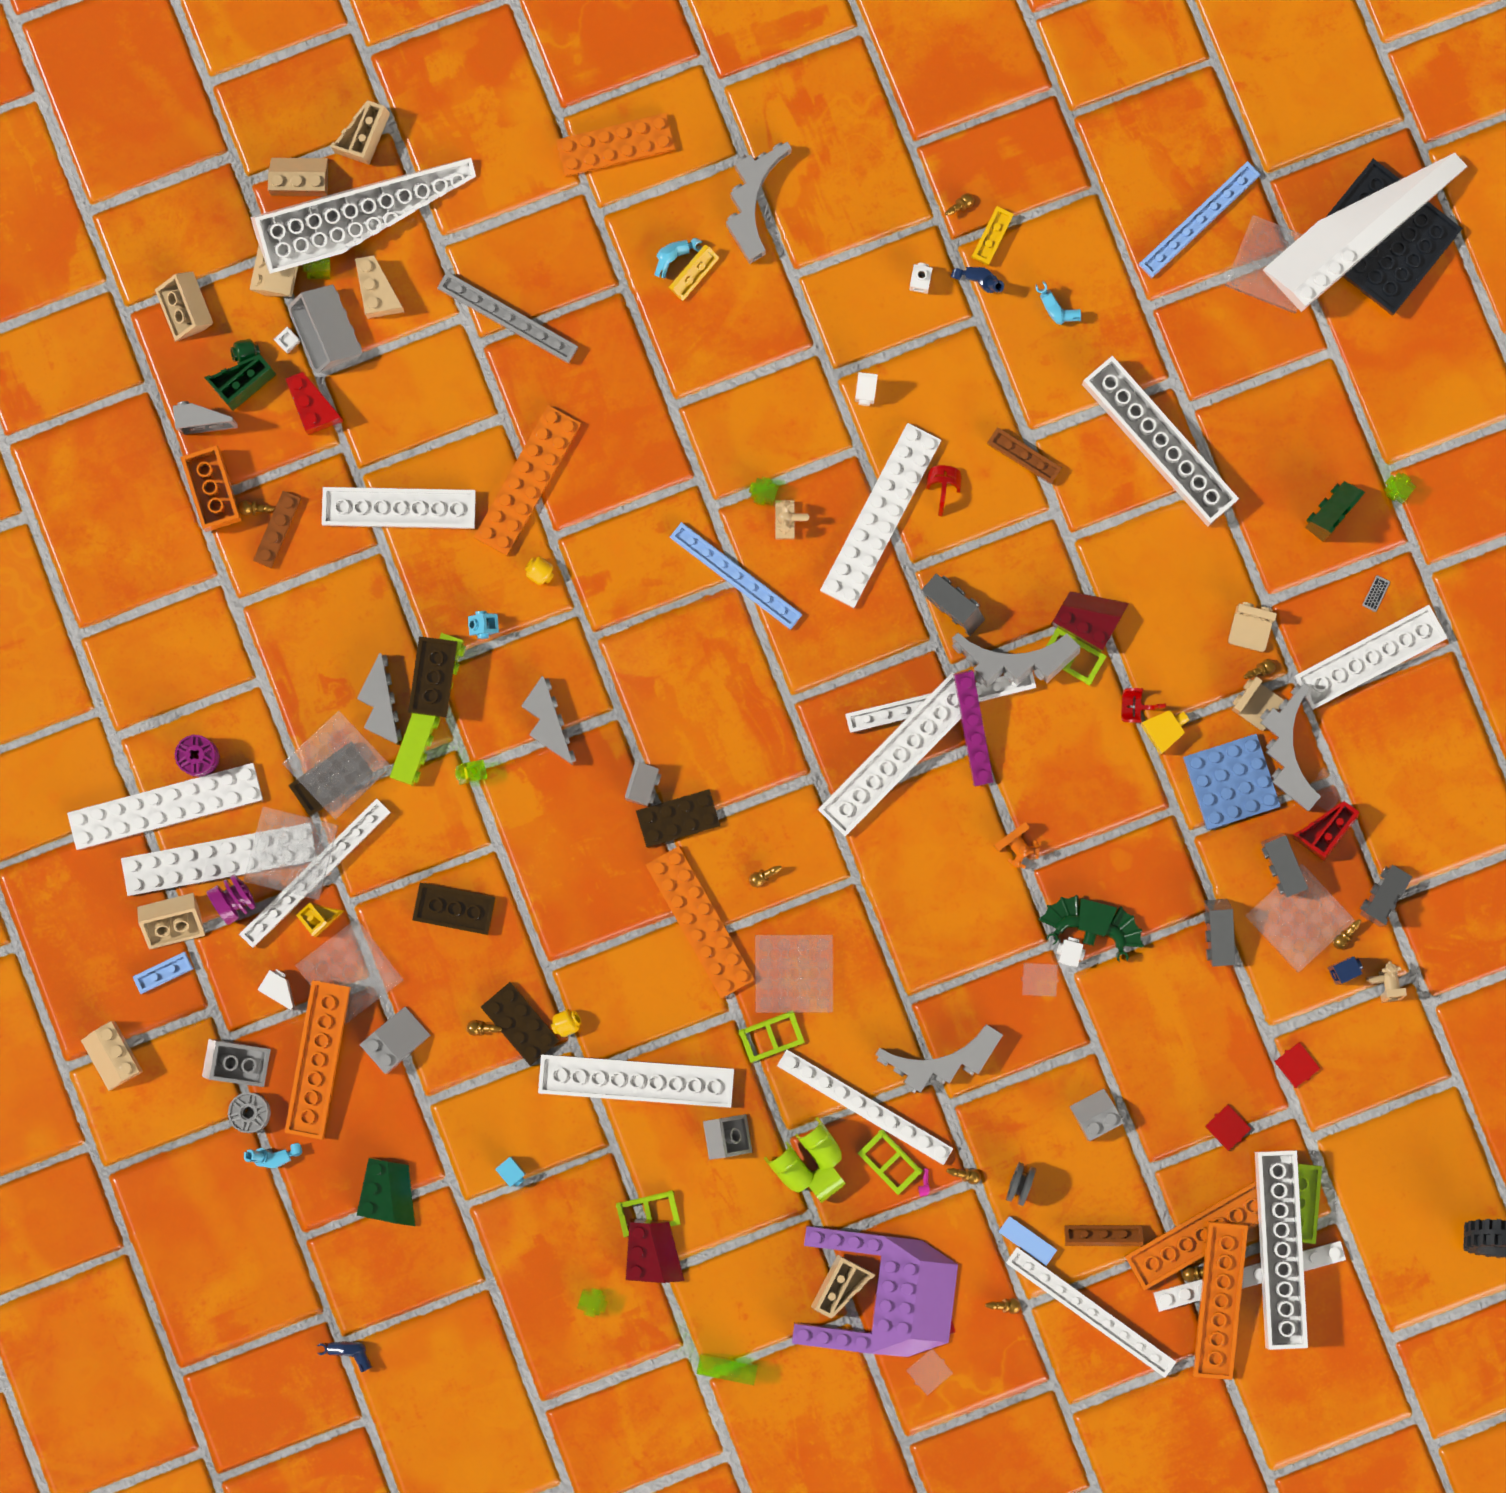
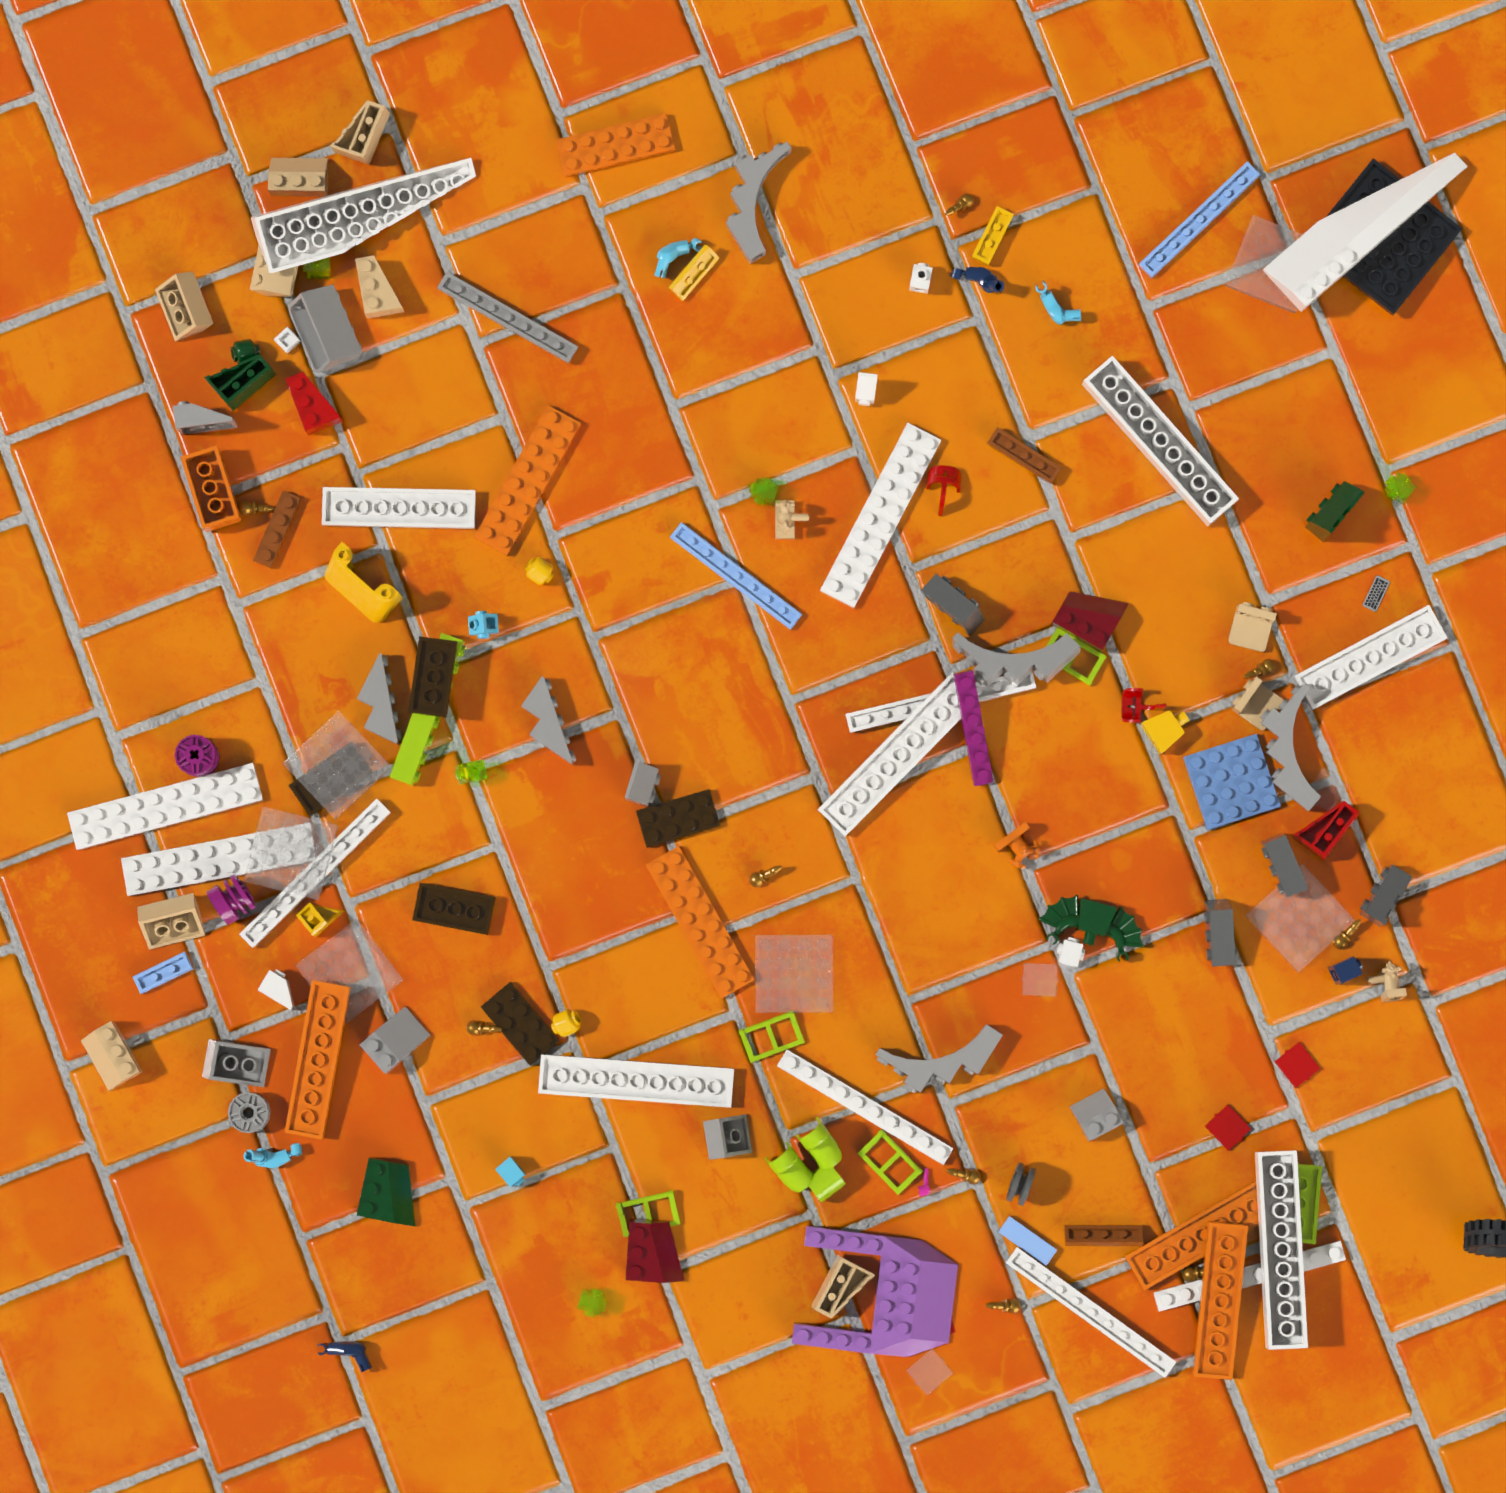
(373, 604): none -> yellow windscreen
(727, 1369): clear neon green brick -> none

